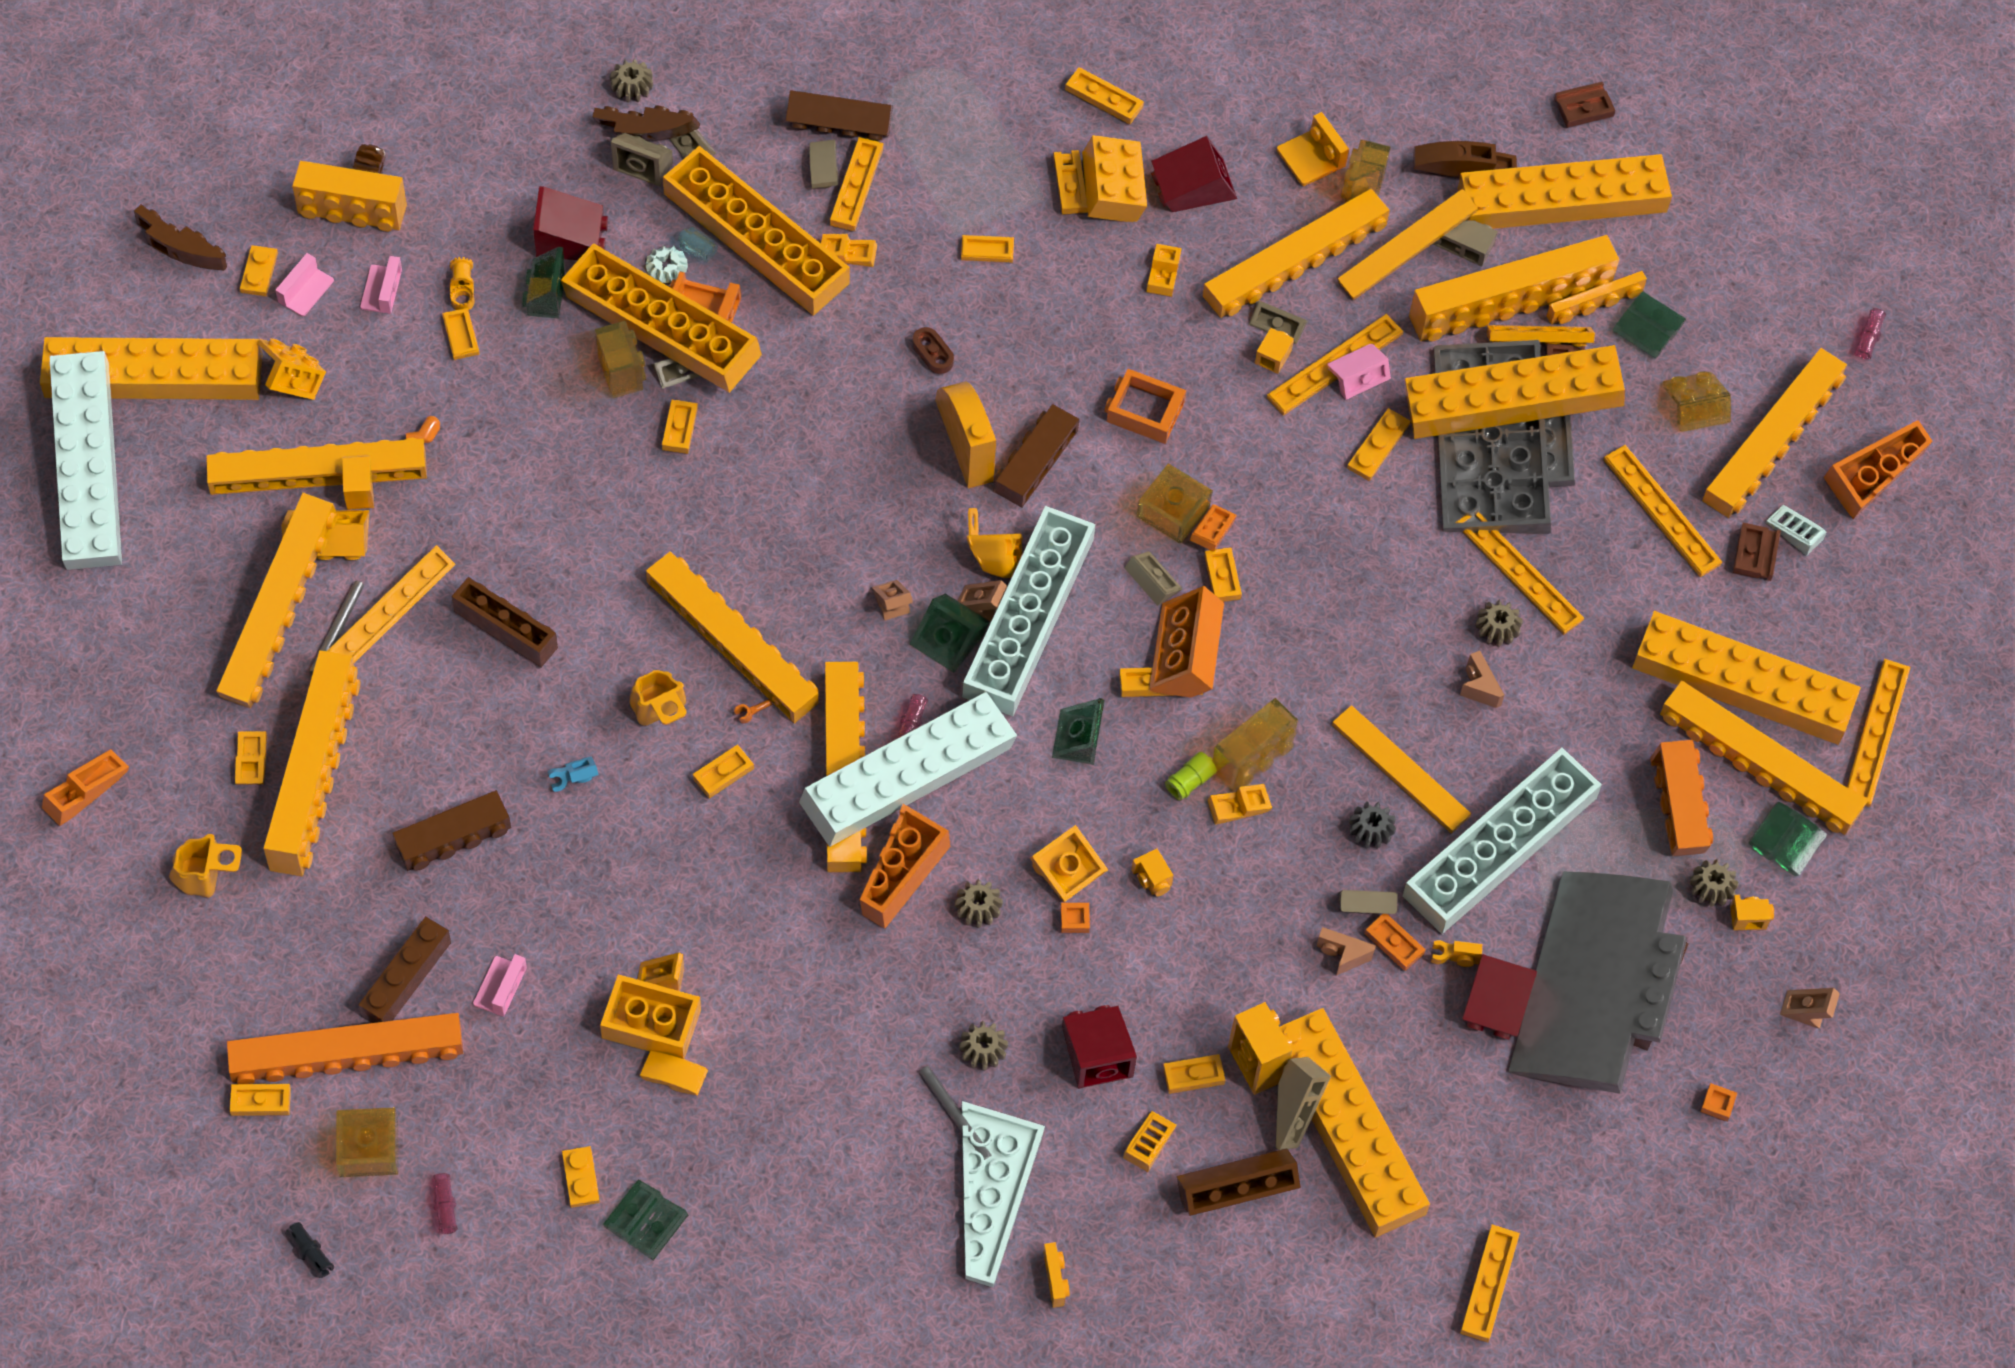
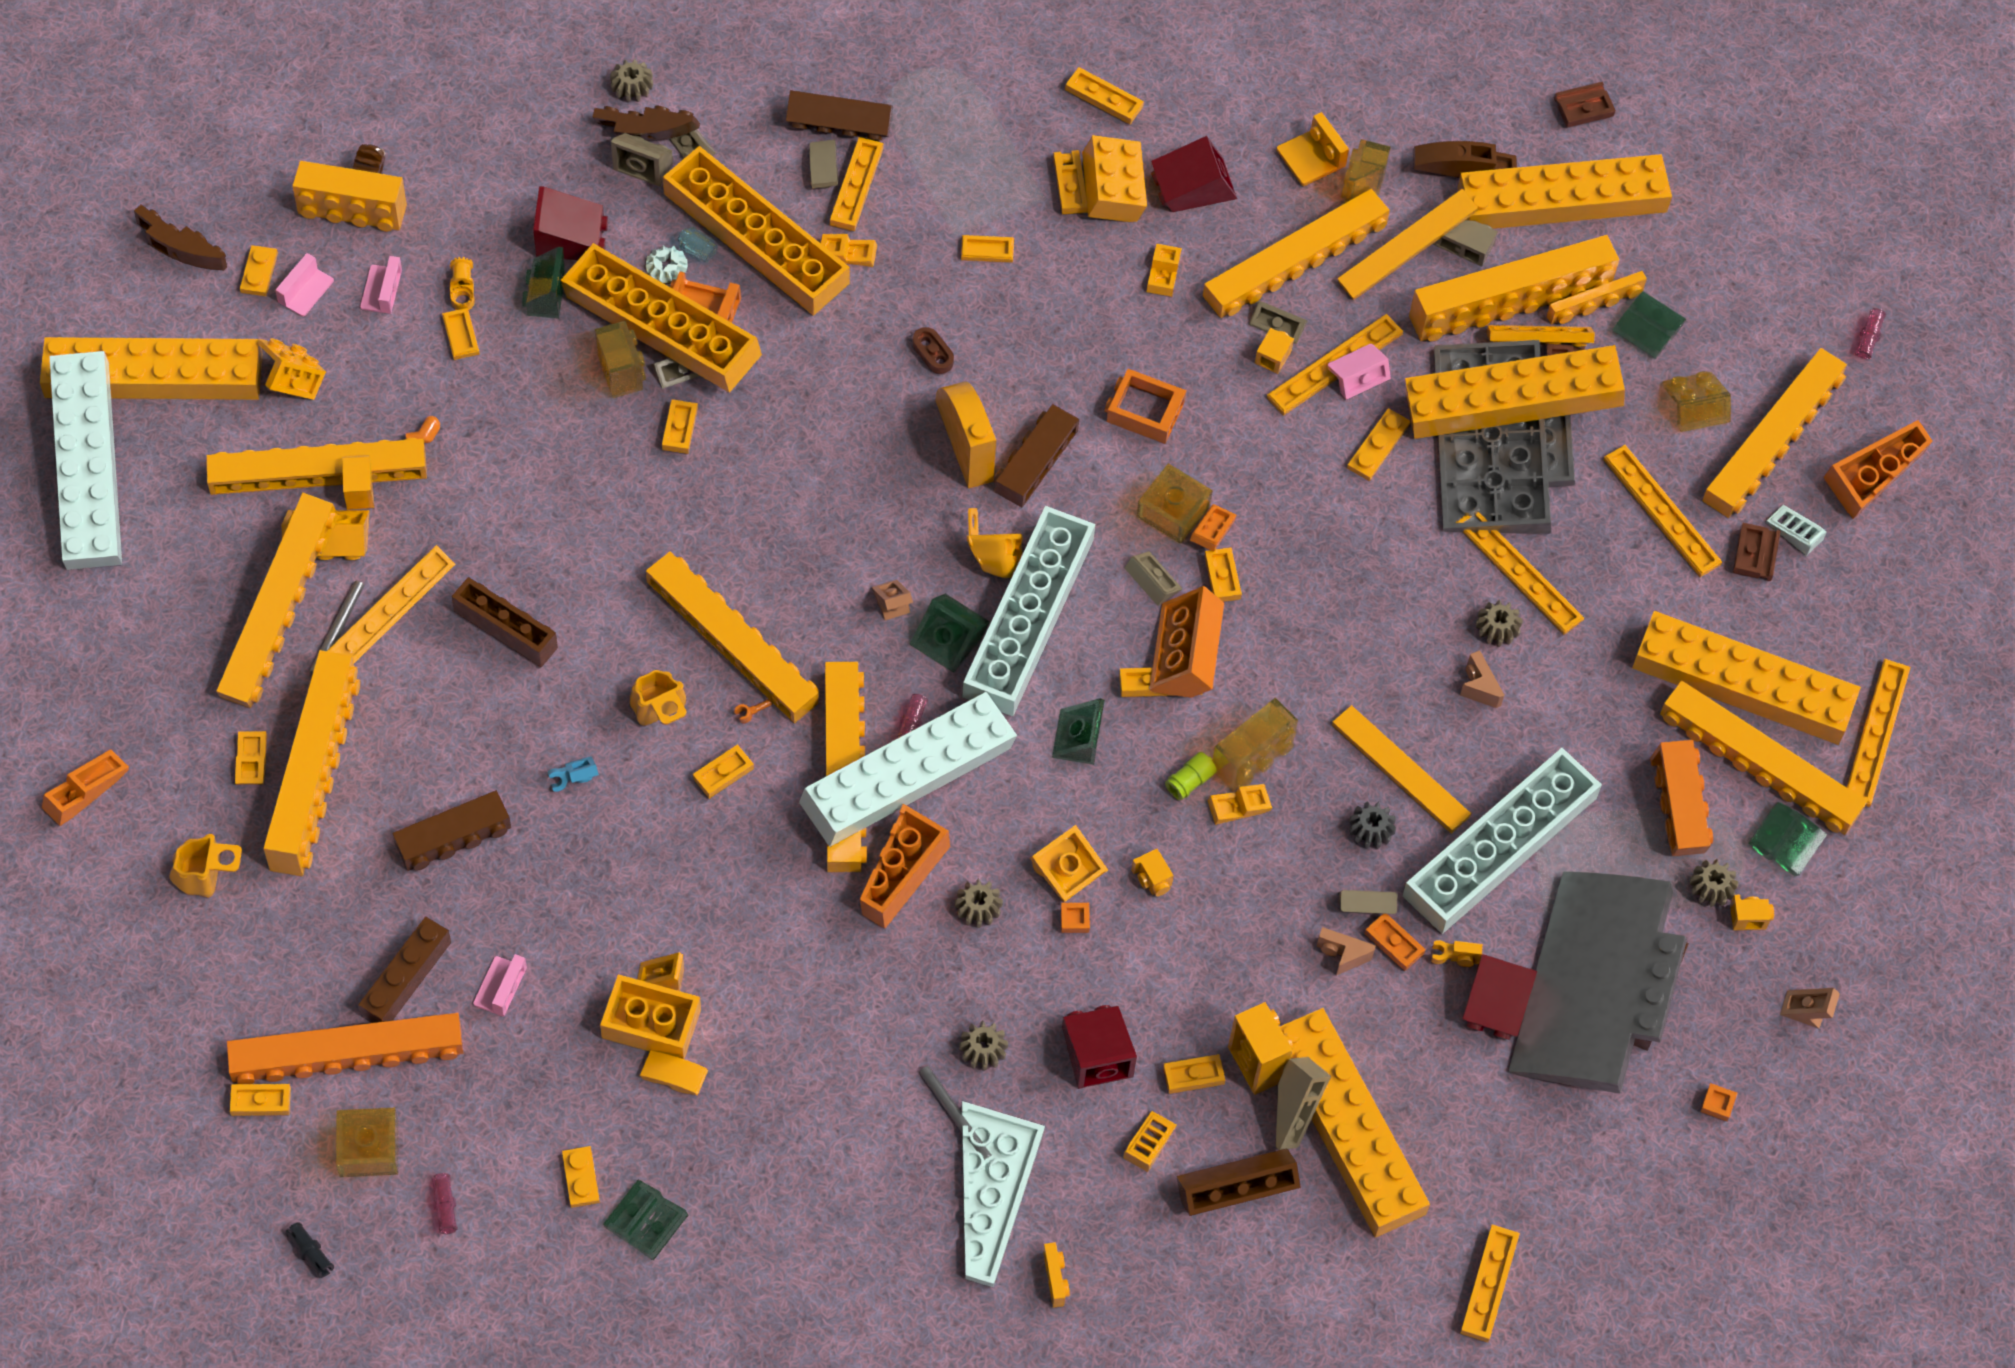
(983, 597): nougat slope -> none

